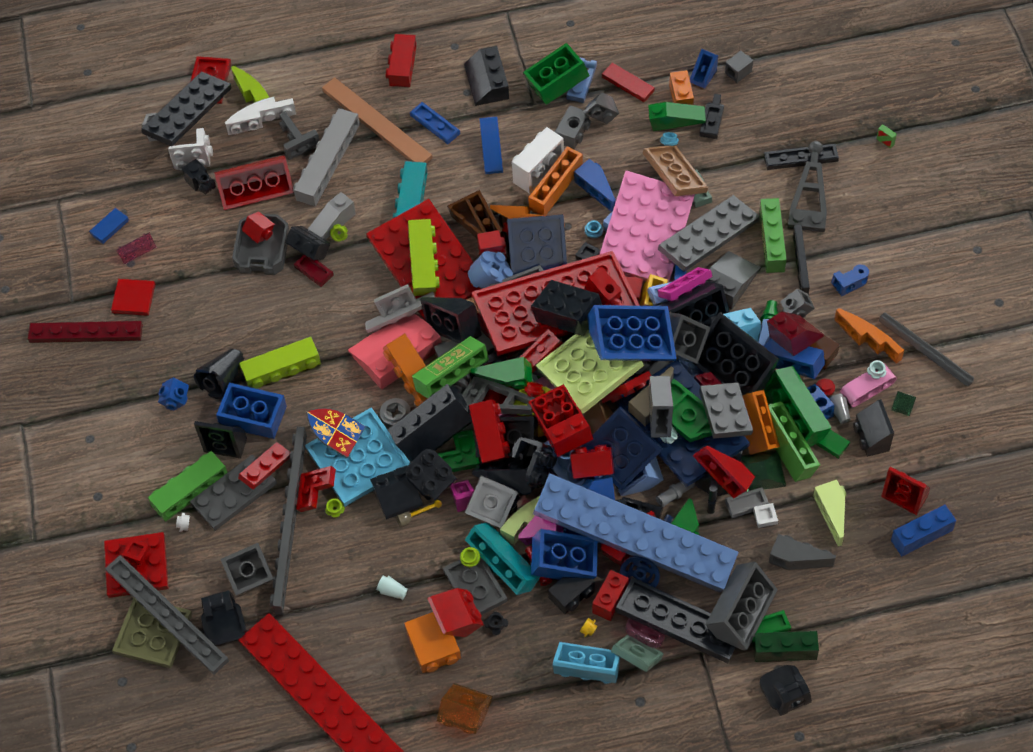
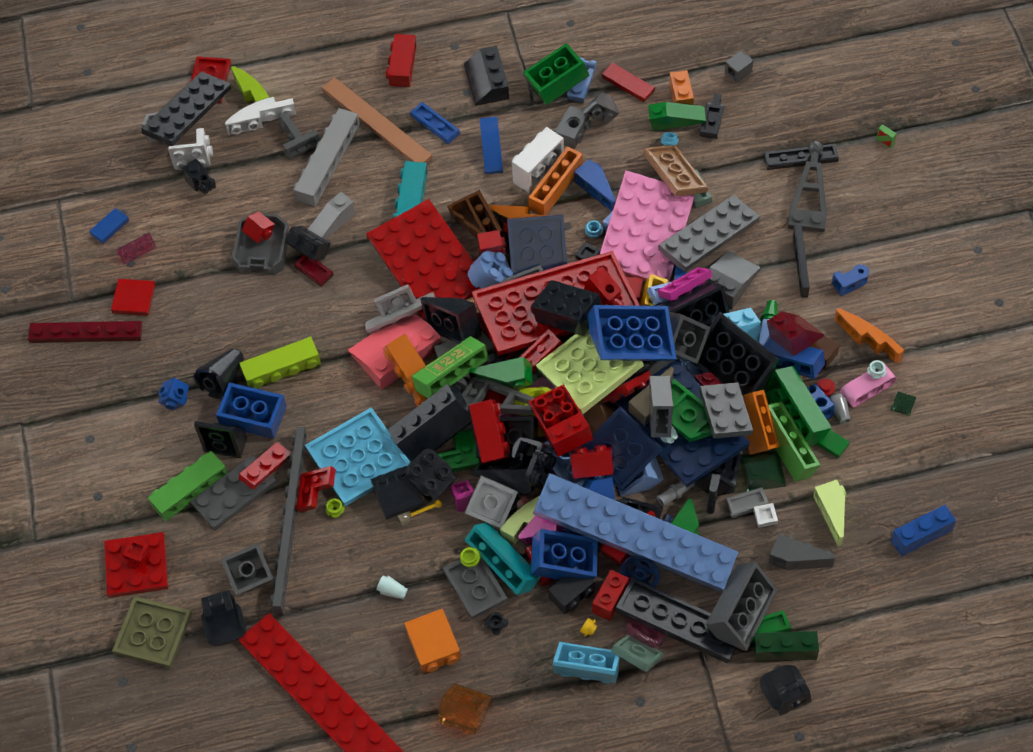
(167, 615): dark grey plate -> none
(183, 522): white plate -> none
(254, 182): red slope -> none
(335, 429): shield -> none
(339, 237): lime plate -> none
(390, 406): light grey gear -> none
(422, 257): lime brick -> none
(456, 612): red slope -> none
(534, 389): red plate -> none
(704, 68): blue slope -> none
(725, 470): red slope -> none
(772, 235): bright green brick -> none
(797, 303): dark grey brick -> none
(874, 429): black slope -> none
(905, 491): red slope -> none
(926, 349): dark grey axle -> none

